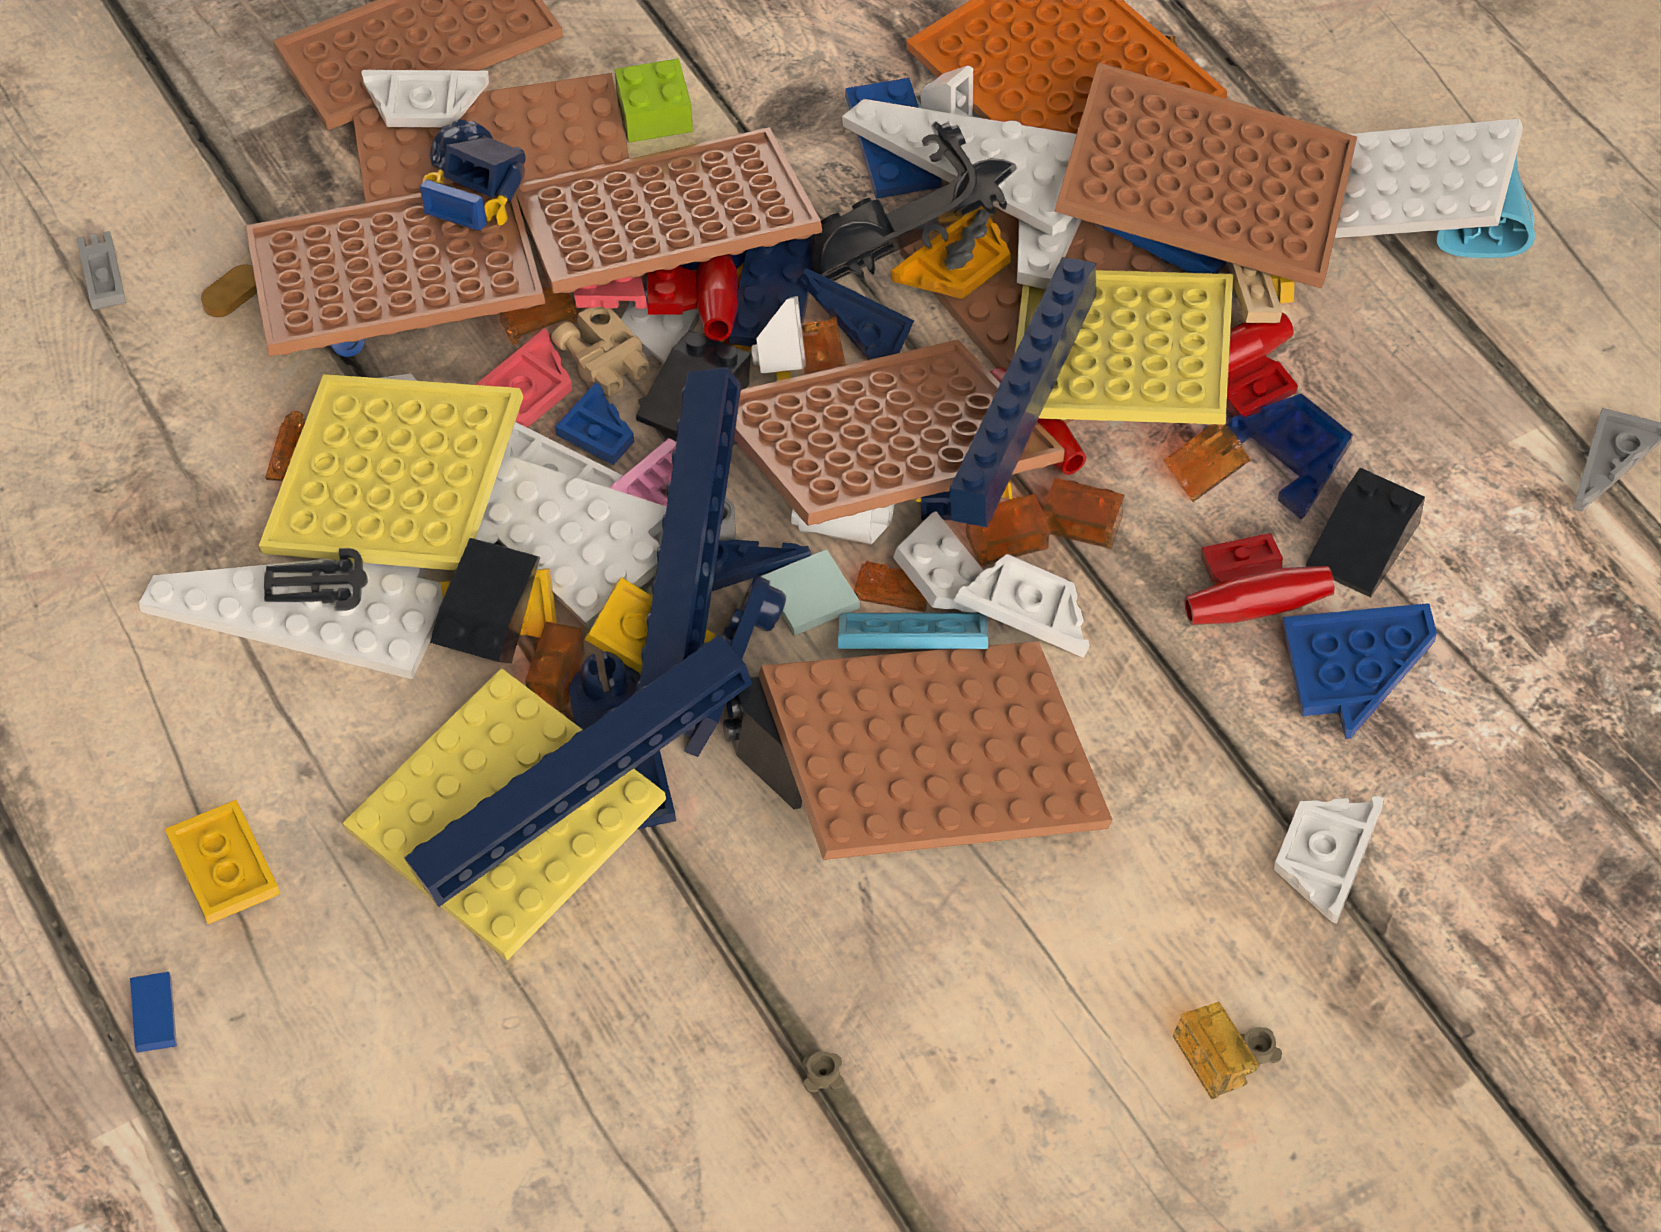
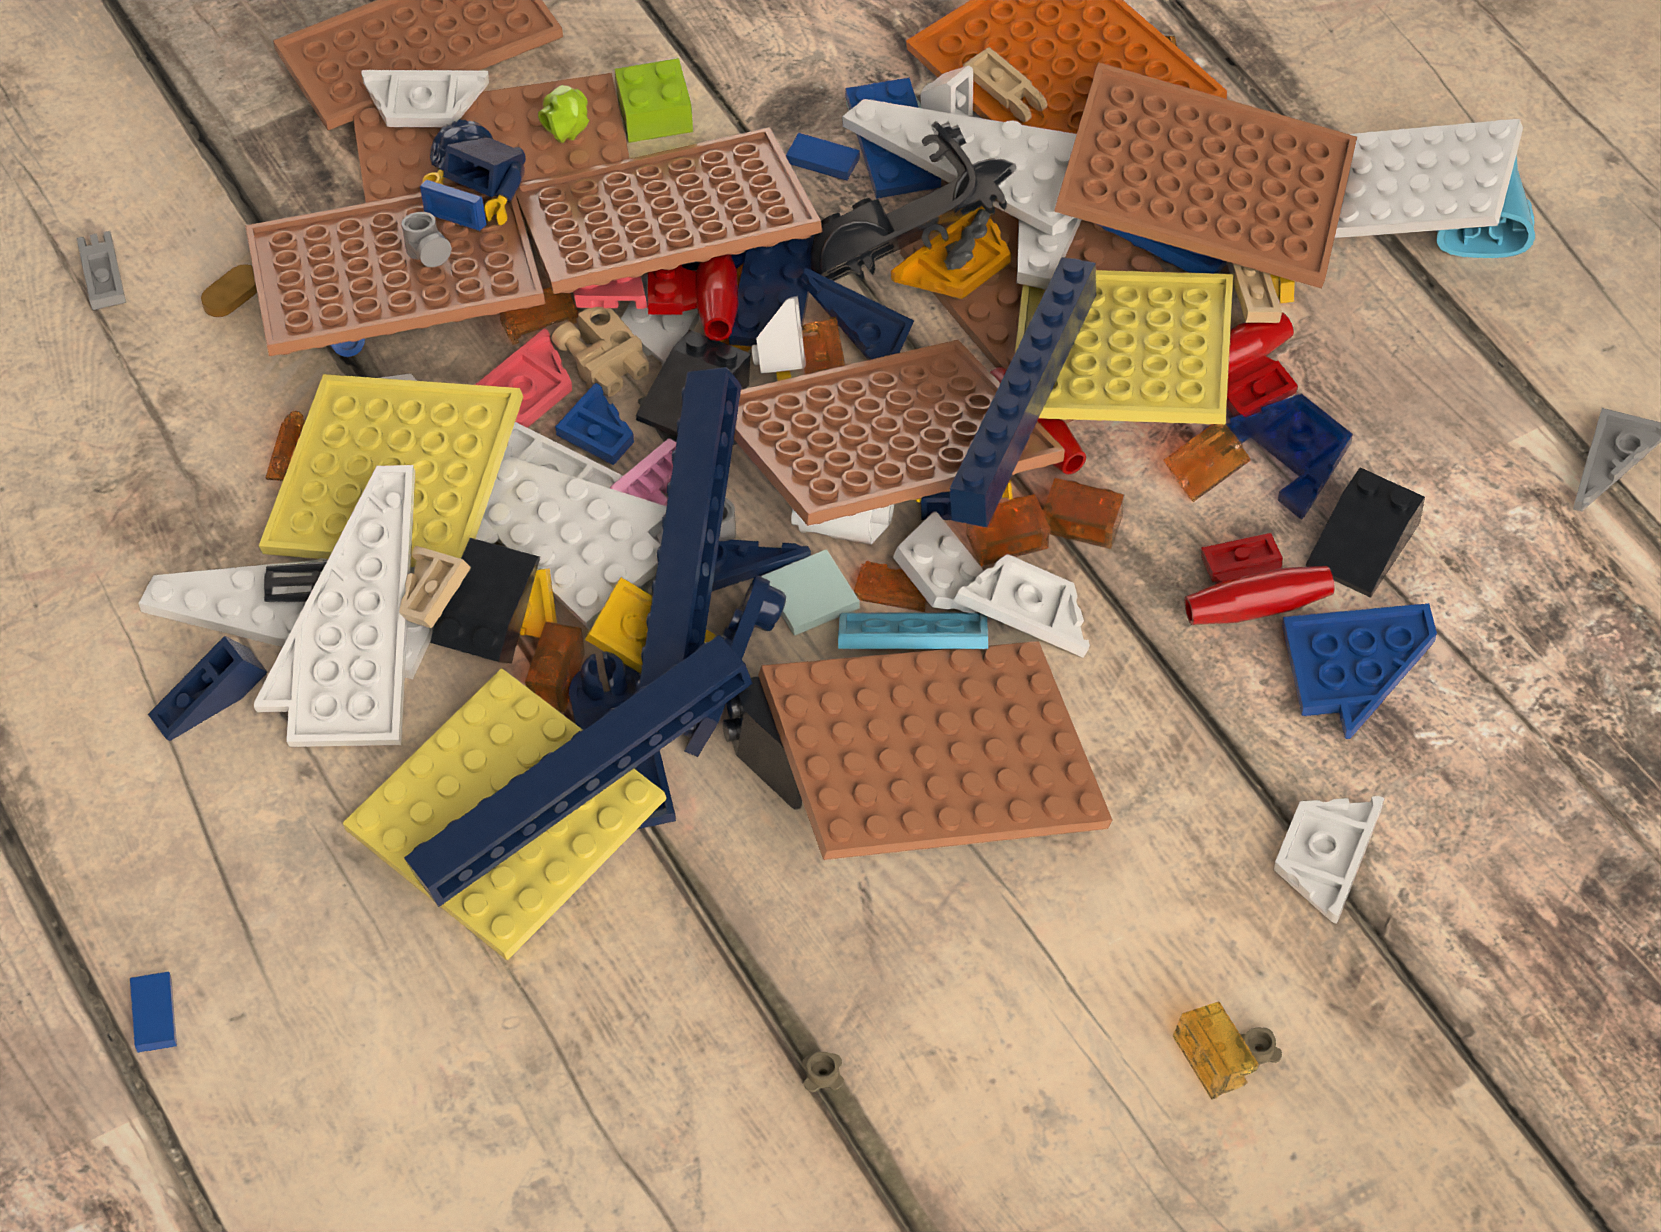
(208, 688): none -> dark blue slope
(222, 861): yellow plate -> none
(348, 647): none -> white wing
(424, 240): none -> light grey piece
(431, 585): none -> tan wing
(564, 113): none -> lime head
(823, 156): none -> blue tile
(1005, 84): none -> tan hinge

